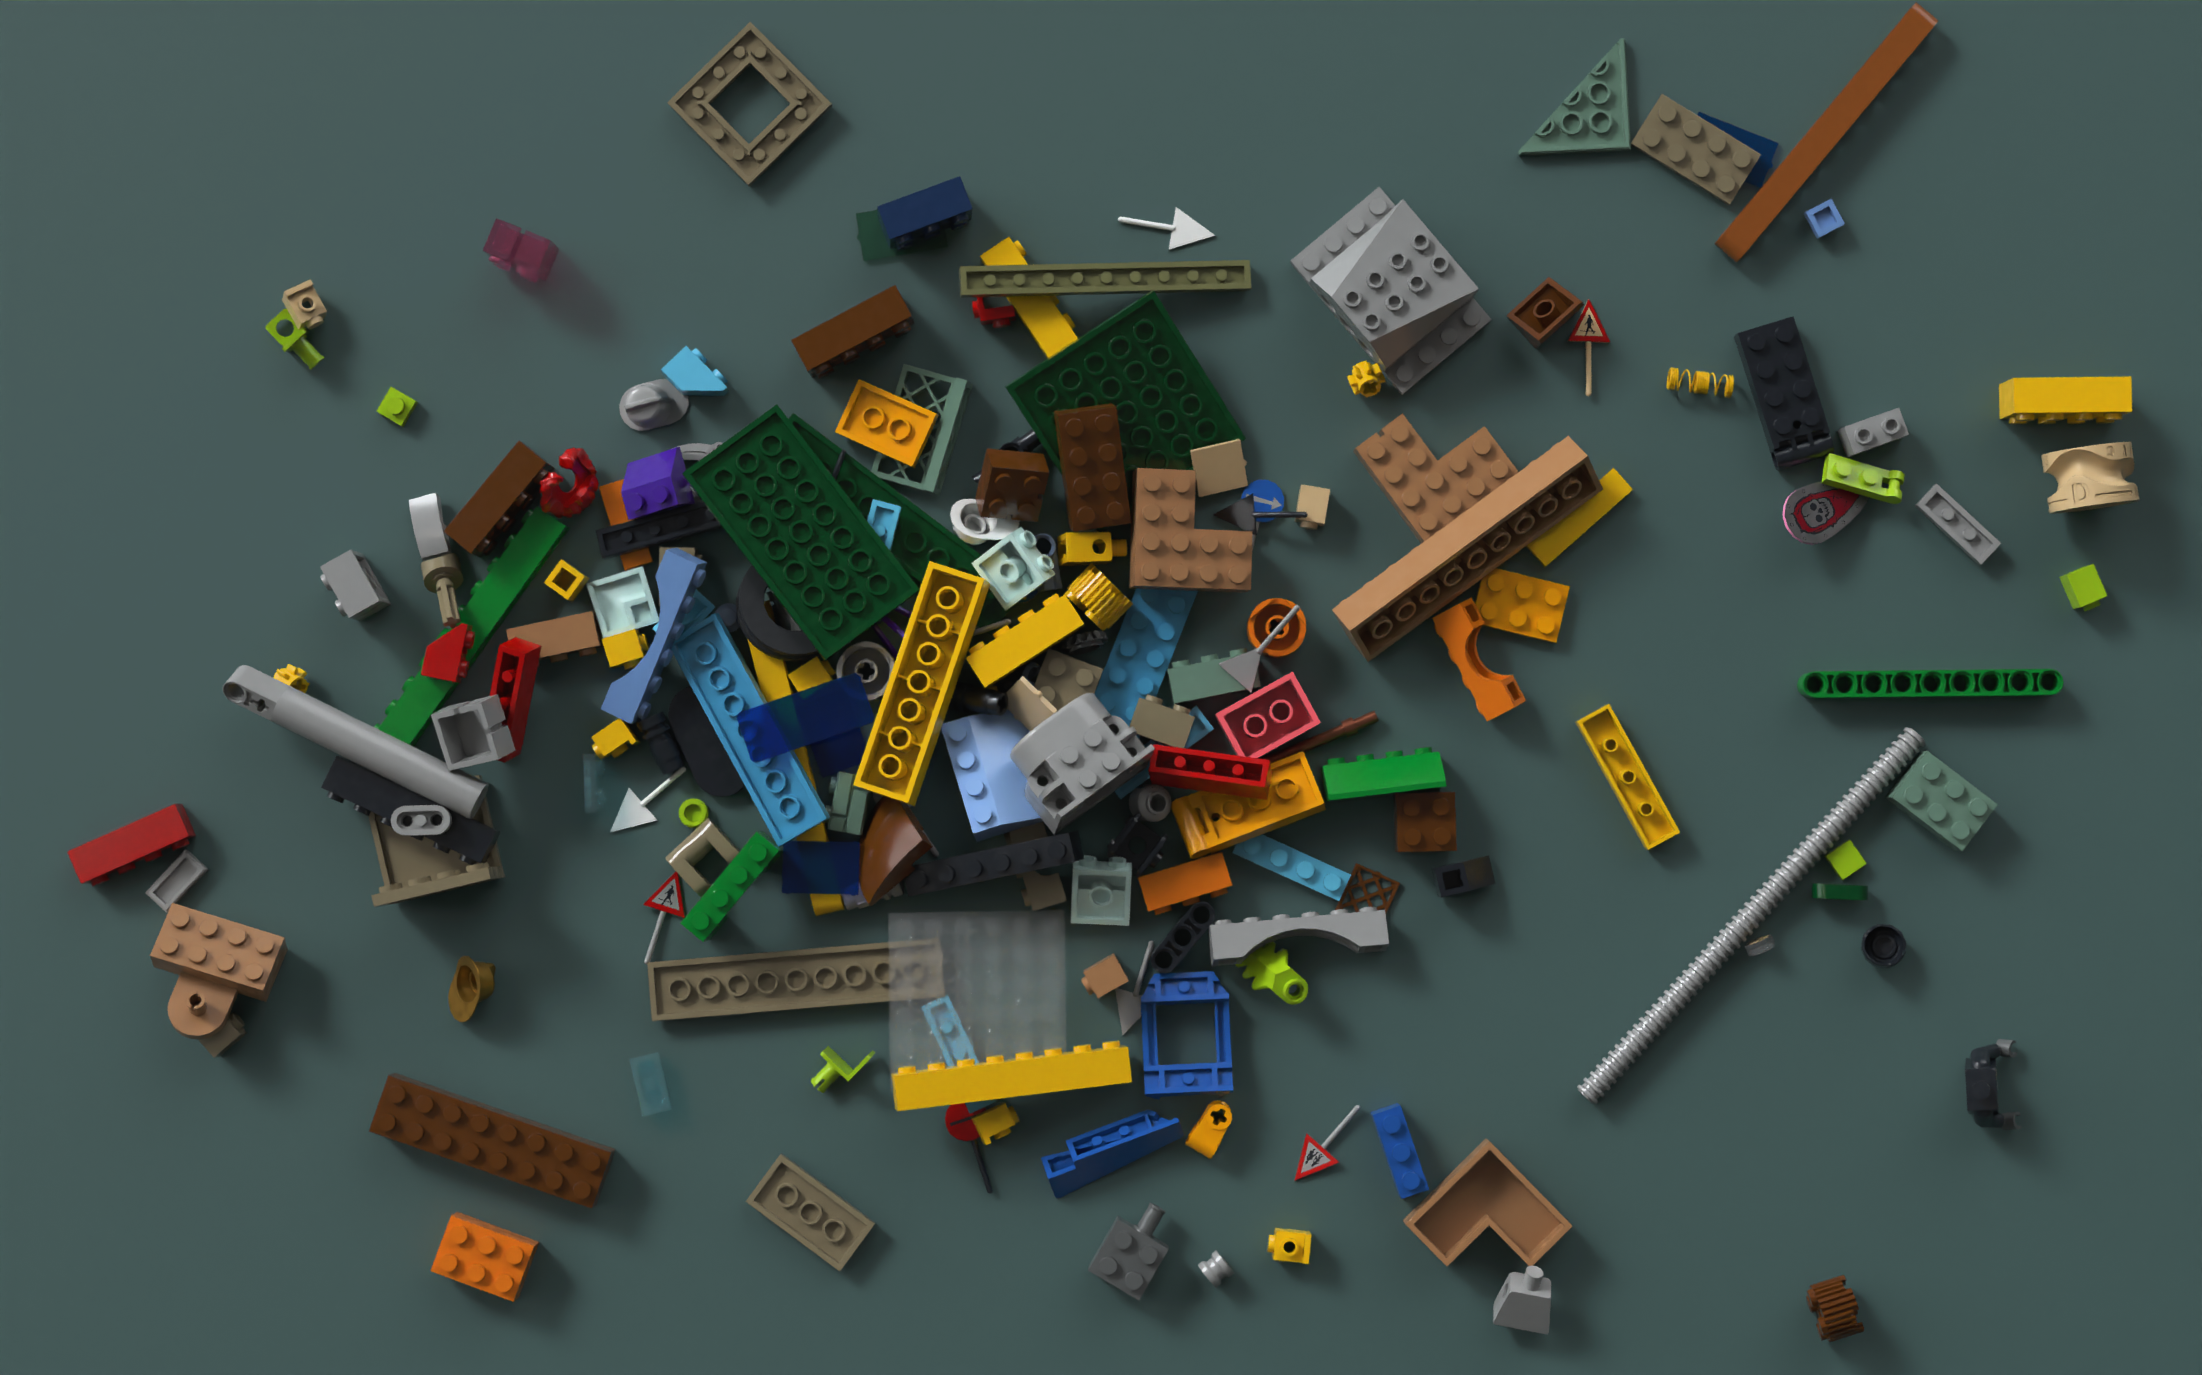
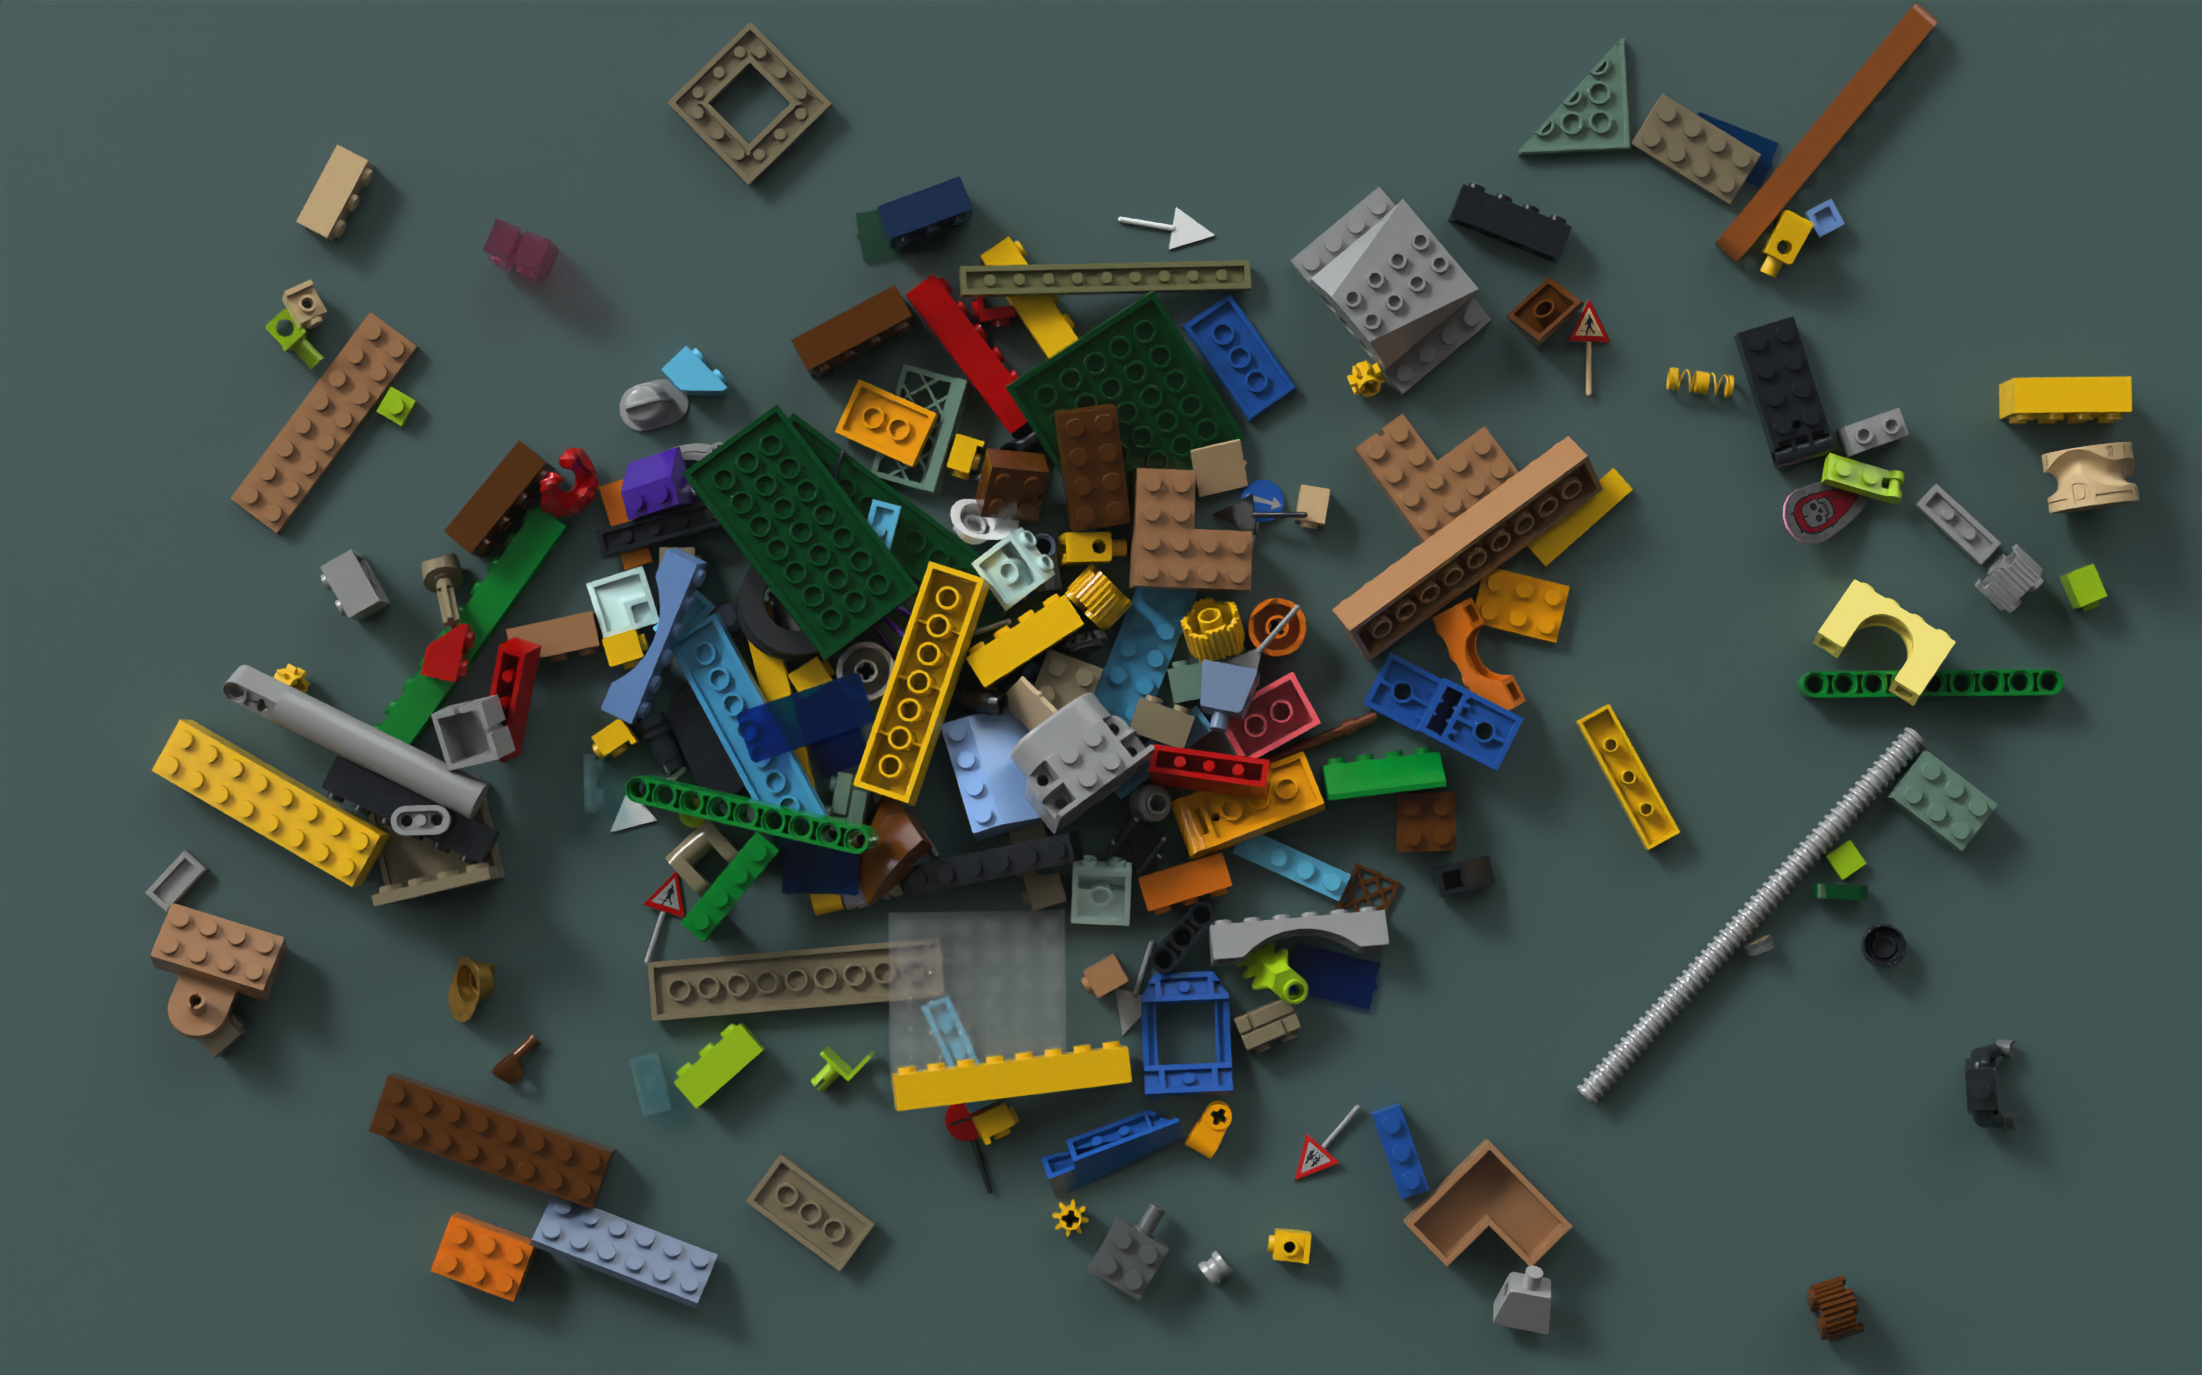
(132, 844): red brick -> none
(271, 802): none -> yellow brick
(324, 423): none -> medium nougat plate
(336, 193): none -> tan brick
(429, 526): light grey slope -> none
(509, 1068): none -> reddish brown bar
(566, 580): yellow brick -> none
(625, 1250): none -> sand blue plate
(718, 1064): none -> lime brick
(764, 814): none -> green beam
(964, 456): none -> yellow brick
(968, 348): none -> red brick
(1076, 1223): none -> yellow gear
(1213, 630): none -> yellow brick
(1226, 692): none -> sand blue torso
(1239, 357): none -> blue tile
(1267, 1024): none -> dark tan brick
(1335, 975): none -> clear blue piece
(1443, 711): none -> blue bracket
(1509, 222): none -> black brick
(1793, 231): none -> yellow torso
(1864, 608): none -> light yellow arch
(2010, 578): none -> light grey brick

